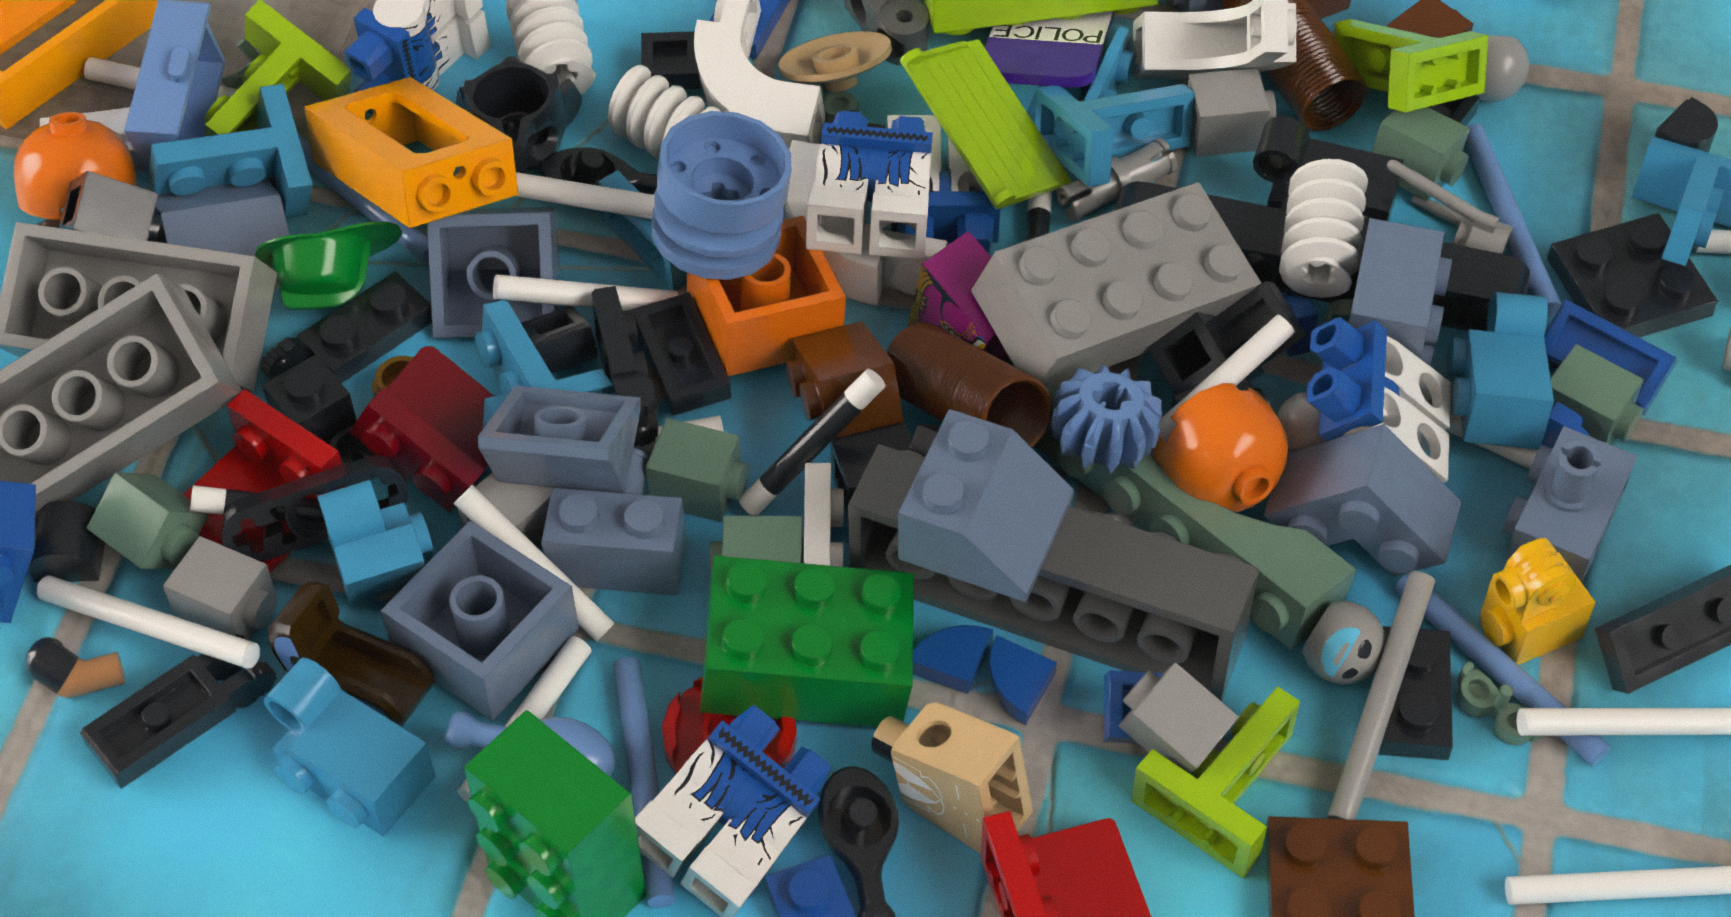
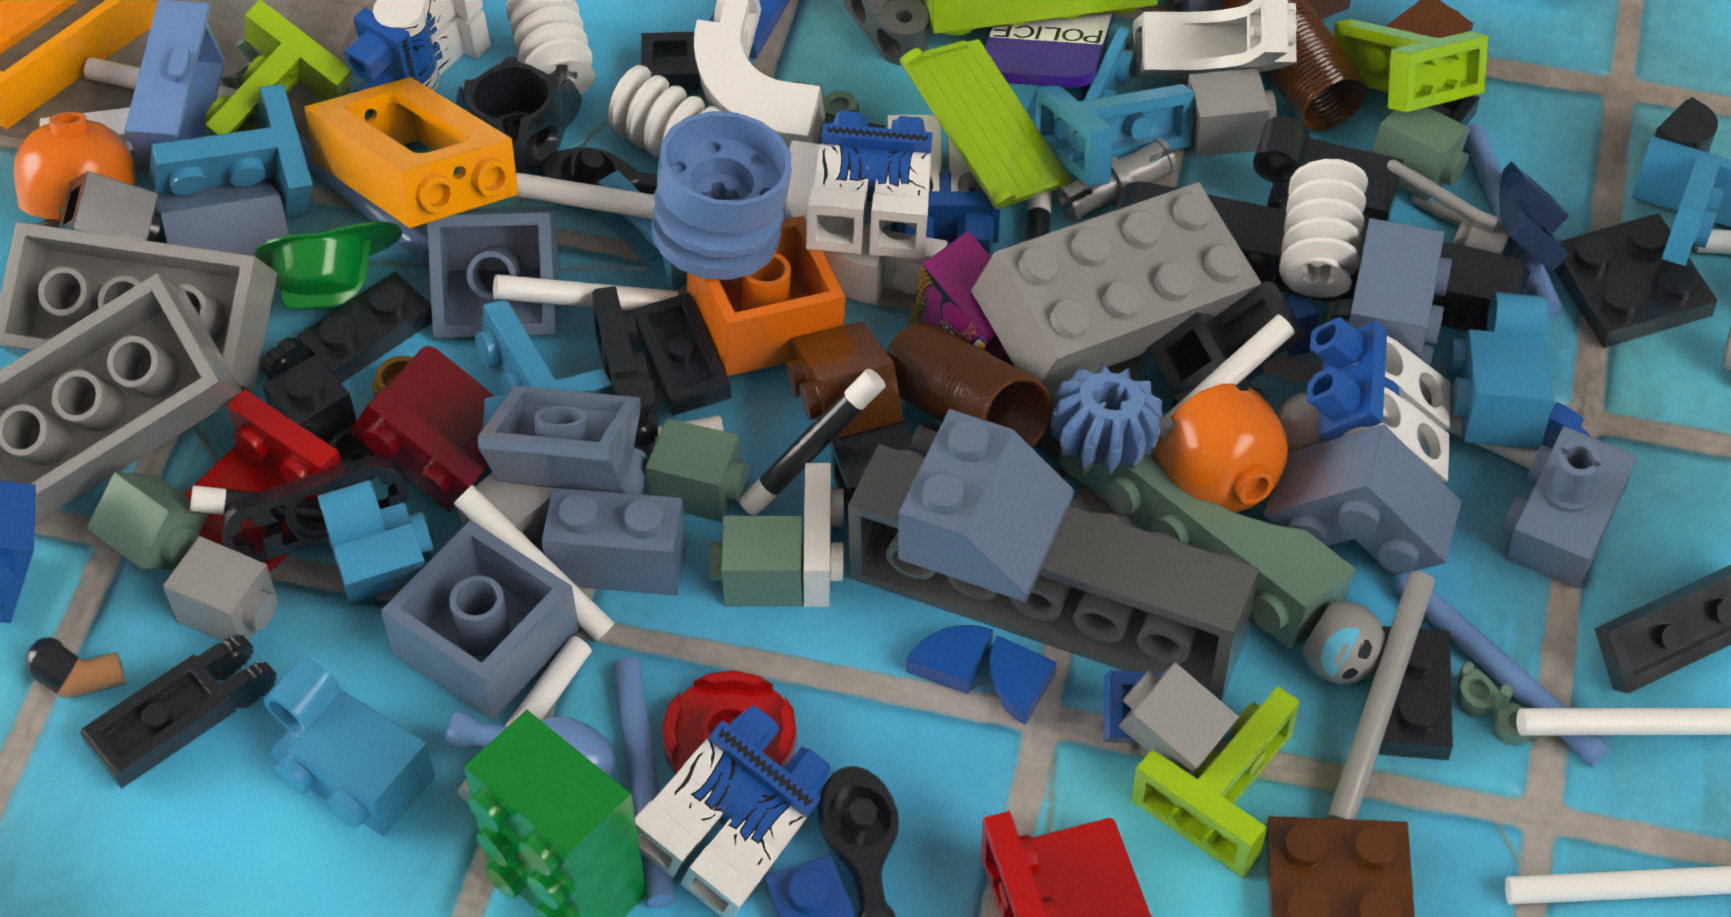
(65, 545): black brick -> none
(149, 622): white bar -> none
(362, 664): dark brown animal -> none
(562, 338): black brick -> none
(808, 641): green brick -> none
(835, 59): tan dish -> none
(956, 769): tan torso -> none
(1505, 68): light grey piece -> none
(1531, 216): none -> dark blue slope
(1535, 603): yellow brick -> none
(1578, 326): blue tile -> none
(1599, 394): sand green brick -> none

